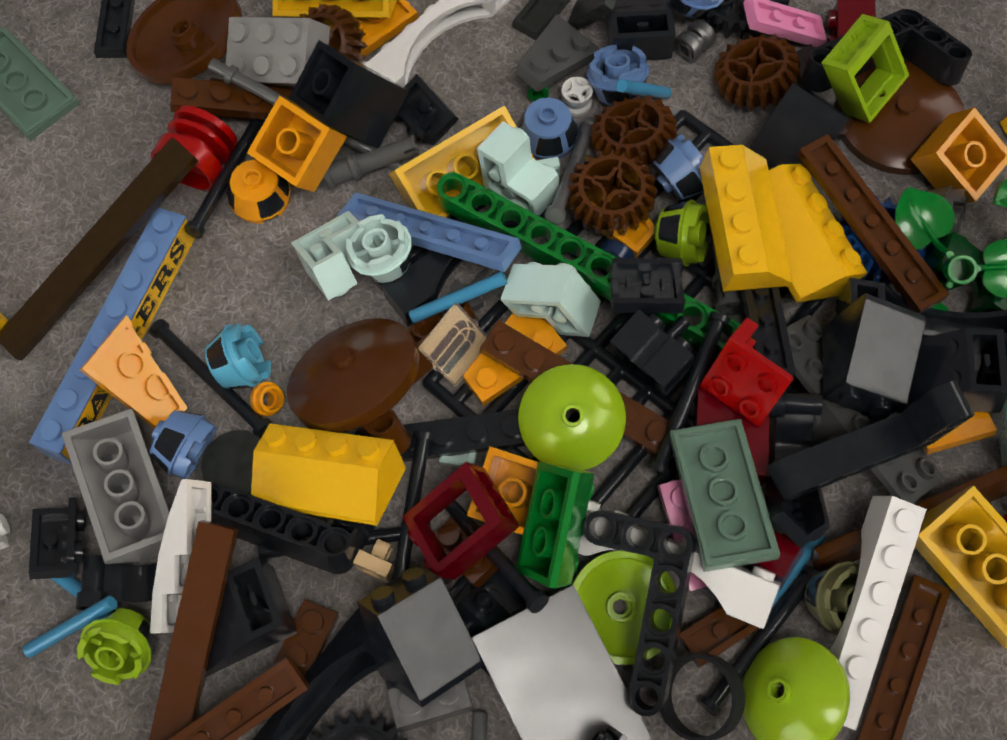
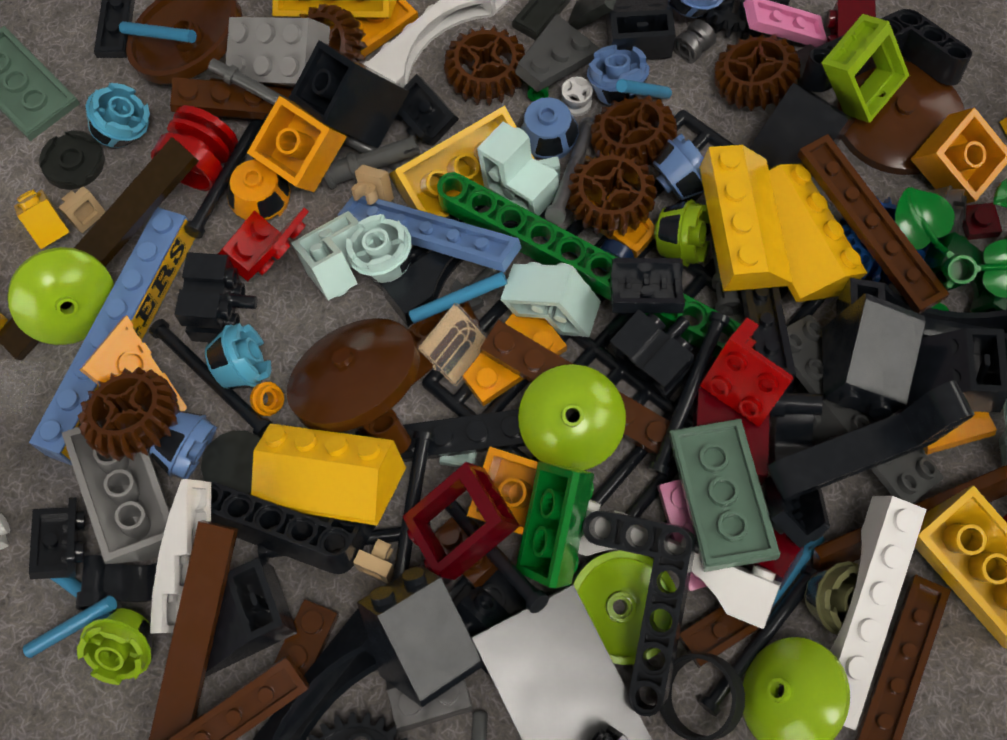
(40, 218): none -> yellow slope
(50, 280): none -> lime dish
(76, 168): none -> pearl dark grey tile
(81, 209): none -> tan tile
(116, 115): none -> medium azure cone
(128, 414): none -> reddish brown gear
(159, 32): none -> dark azure bar
(210, 296): none -> black brick
(258, 241): none -> red bracket
(372, 184): none -> tan tile
(489, 74): none -> reddish brown gear
(981, 222): none -> dark red plate

